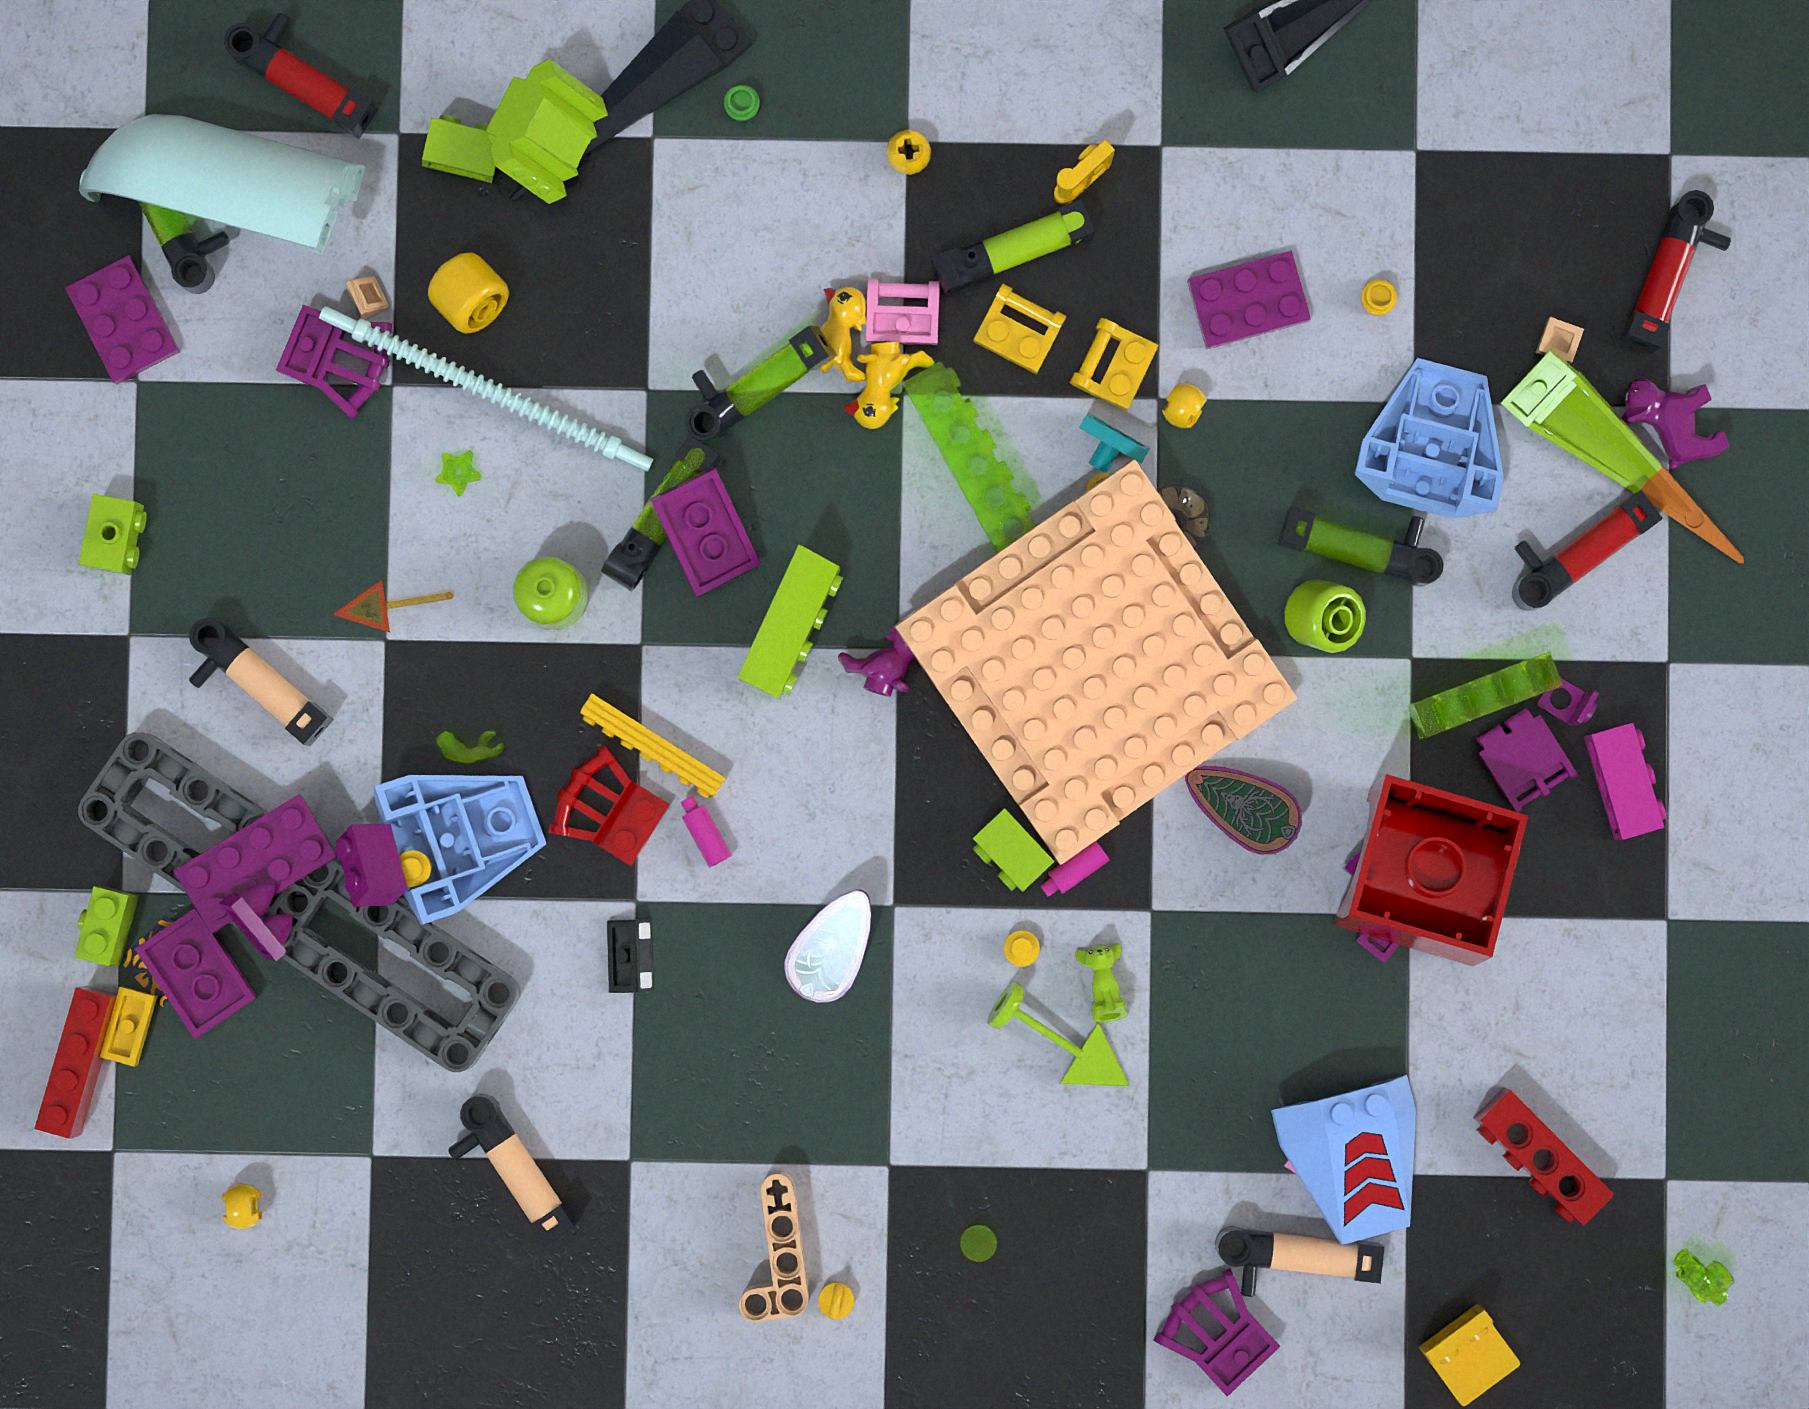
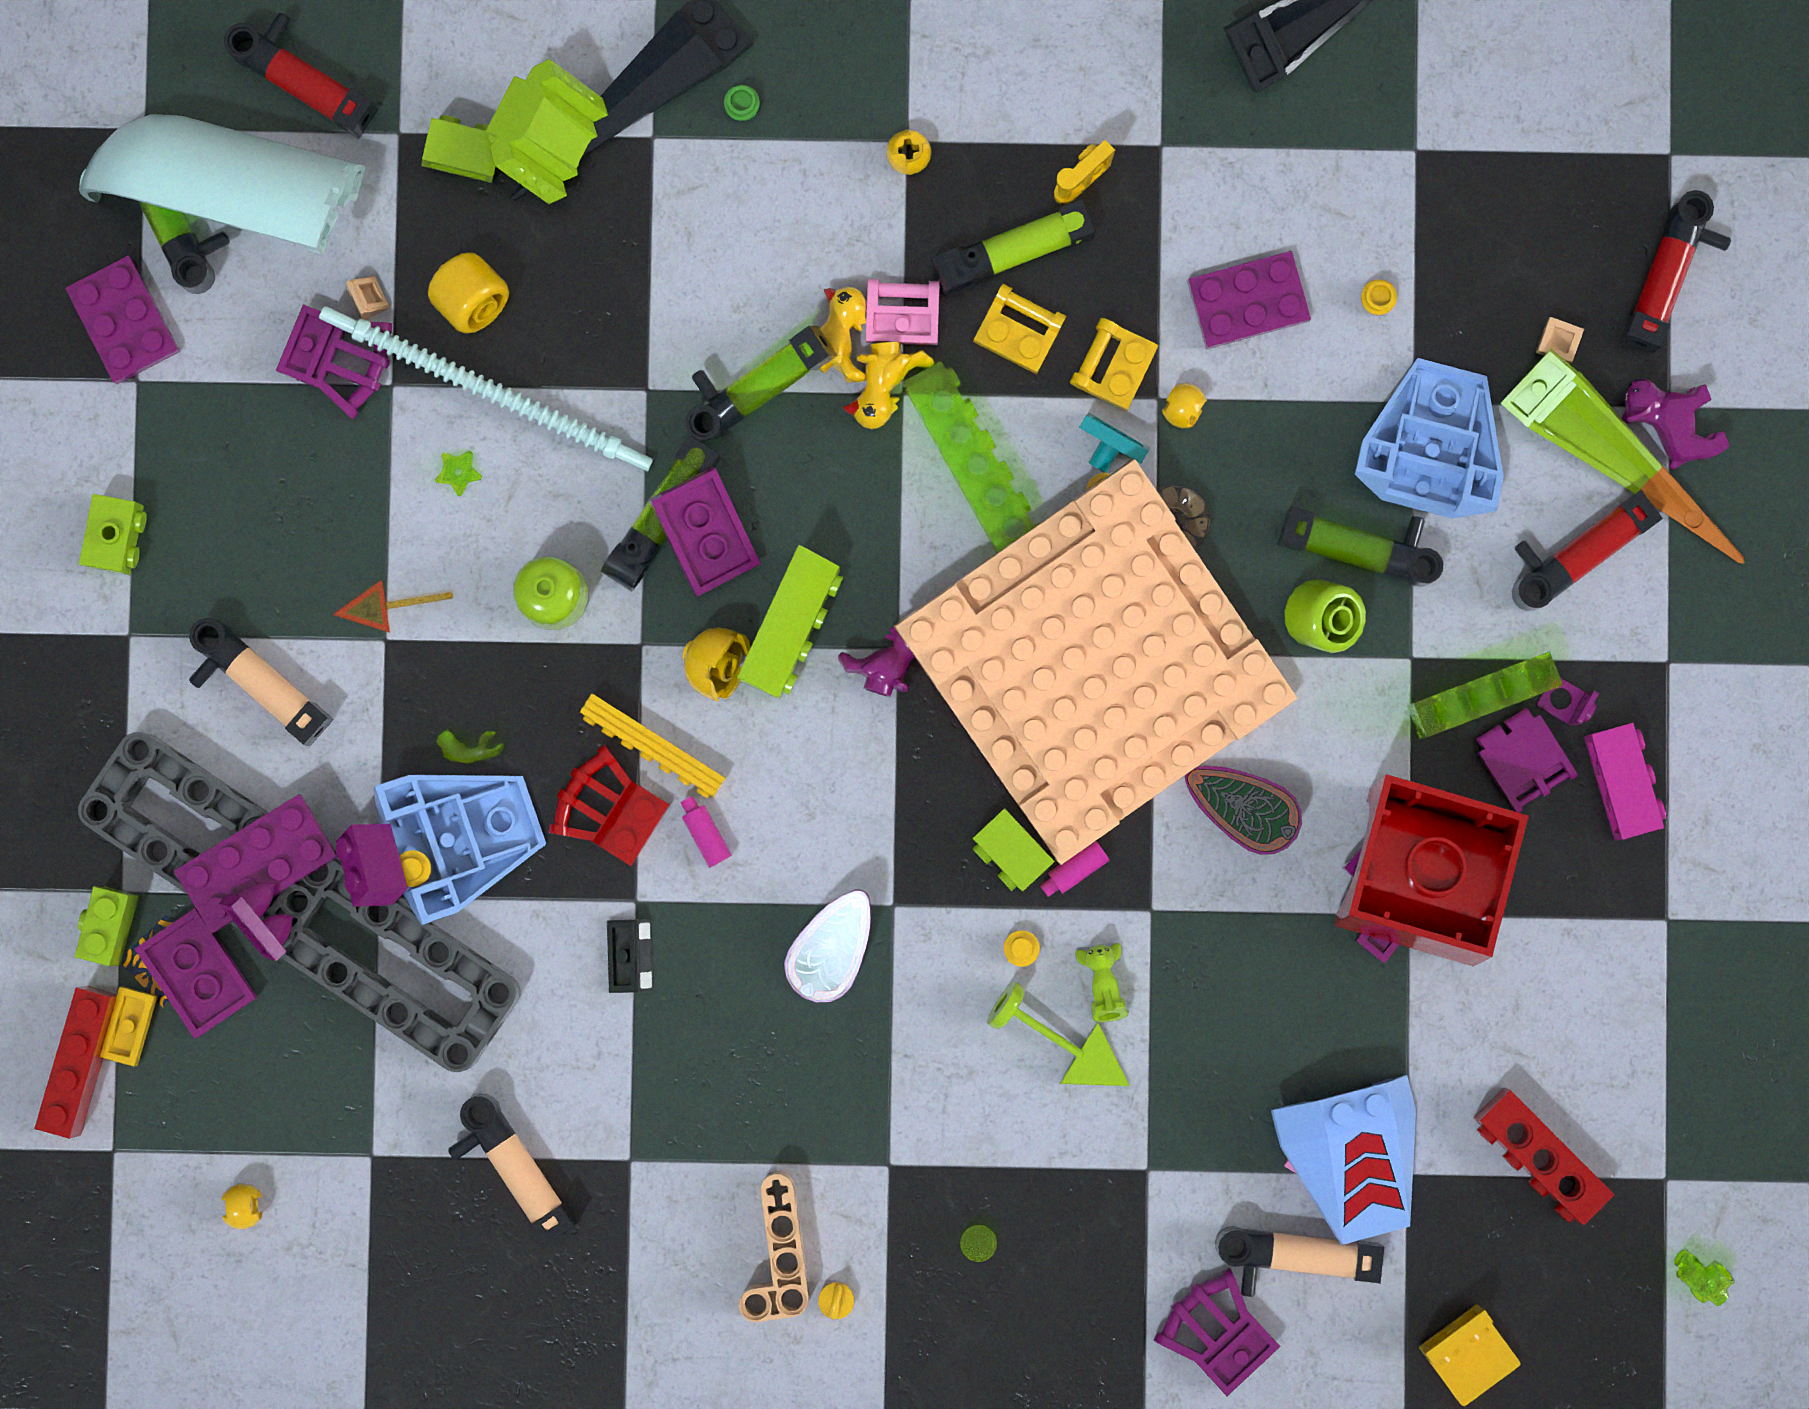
(714, 662): none -> yellow cylinder

